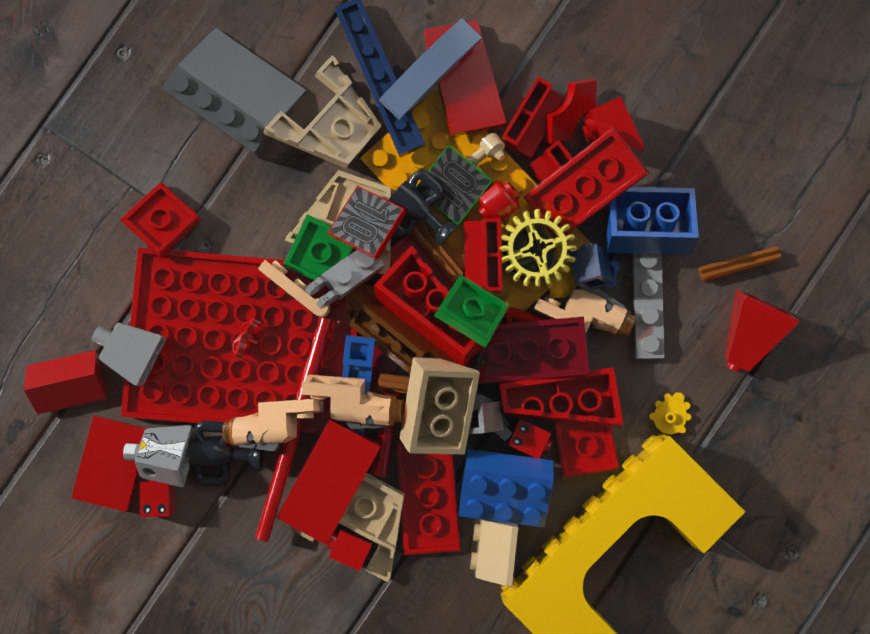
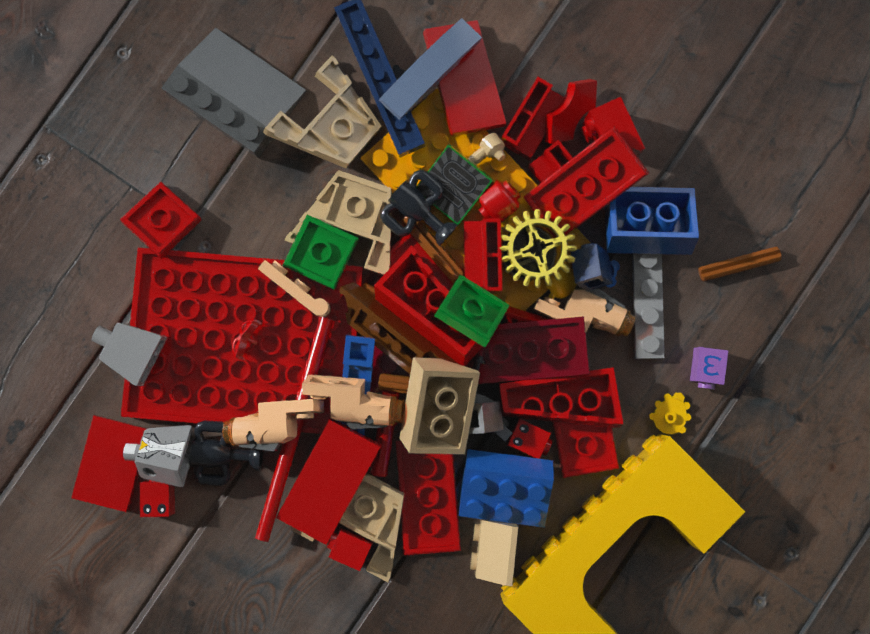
(65, 382): red piece -> none
(344, 277): light grey hinge -> none
(367, 222): tile -> none
(708, 367): none -> medium lavender brick
(754, 330): red slope -> none

